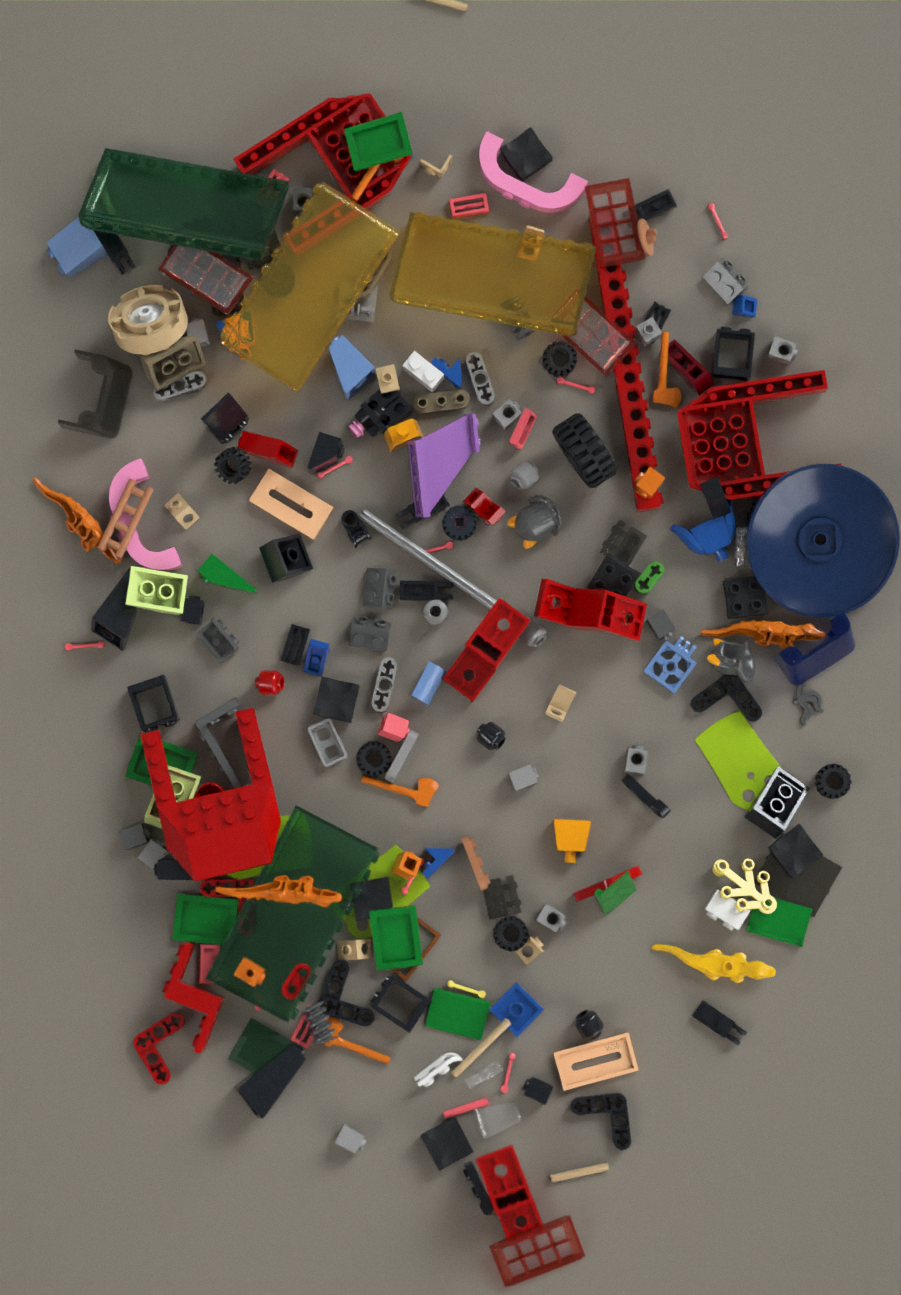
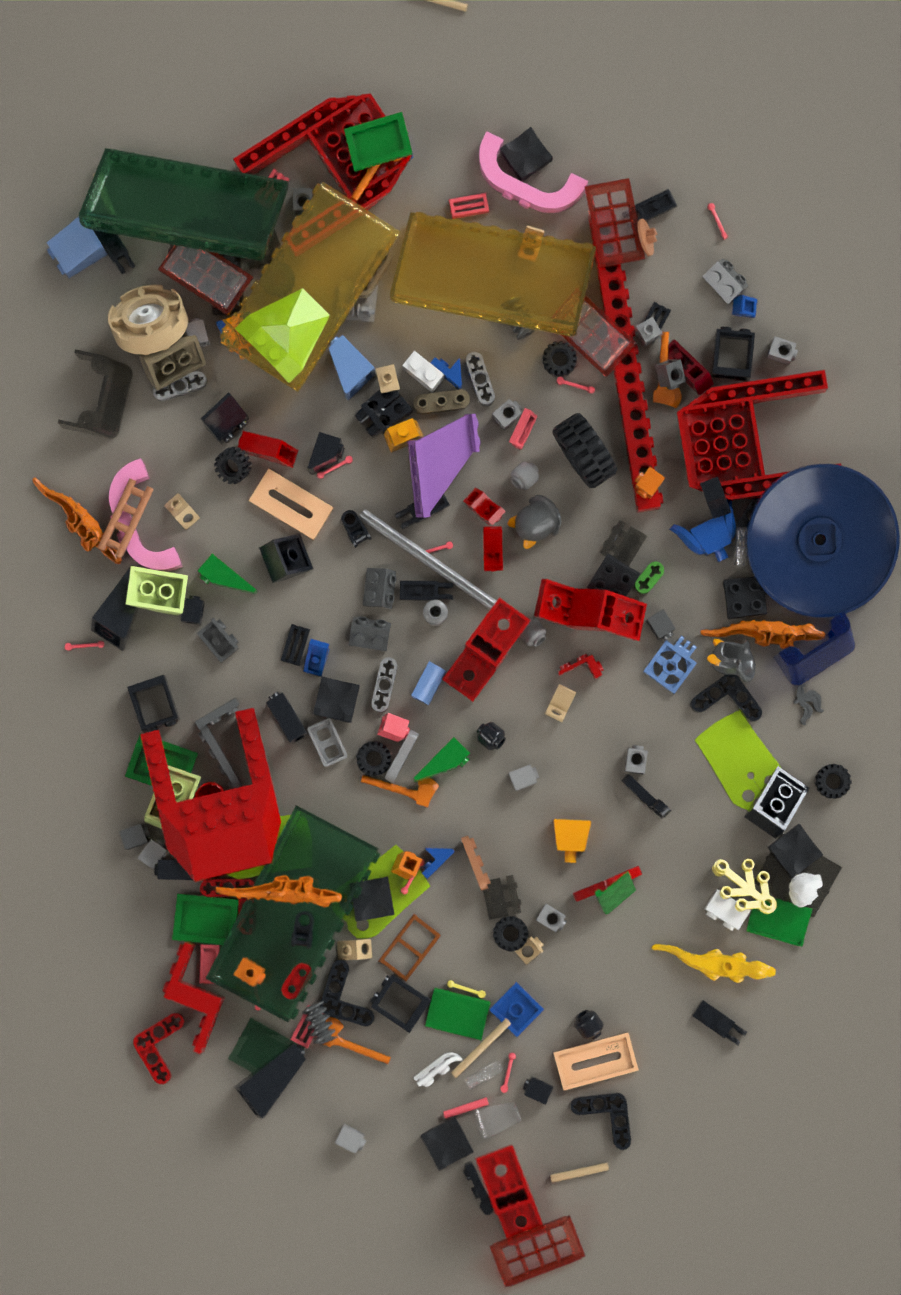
(270, 682): red head -> none
(286, 332): none -> lime wedge
(286, 717): none -> black window
(303, 931): none -> black piece
(356, 429): bright pink plate -> none
(396, 937): green piece -> none
(432, 170): tan bracket -> none
(447, 759): none -> green slope
(459, 531): black wheel -> none
(493, 548): none -> red bracket
(594, 666): none -> red bracket
(670, 373): none -> dark grey brick
(804, 889): none -> white hair

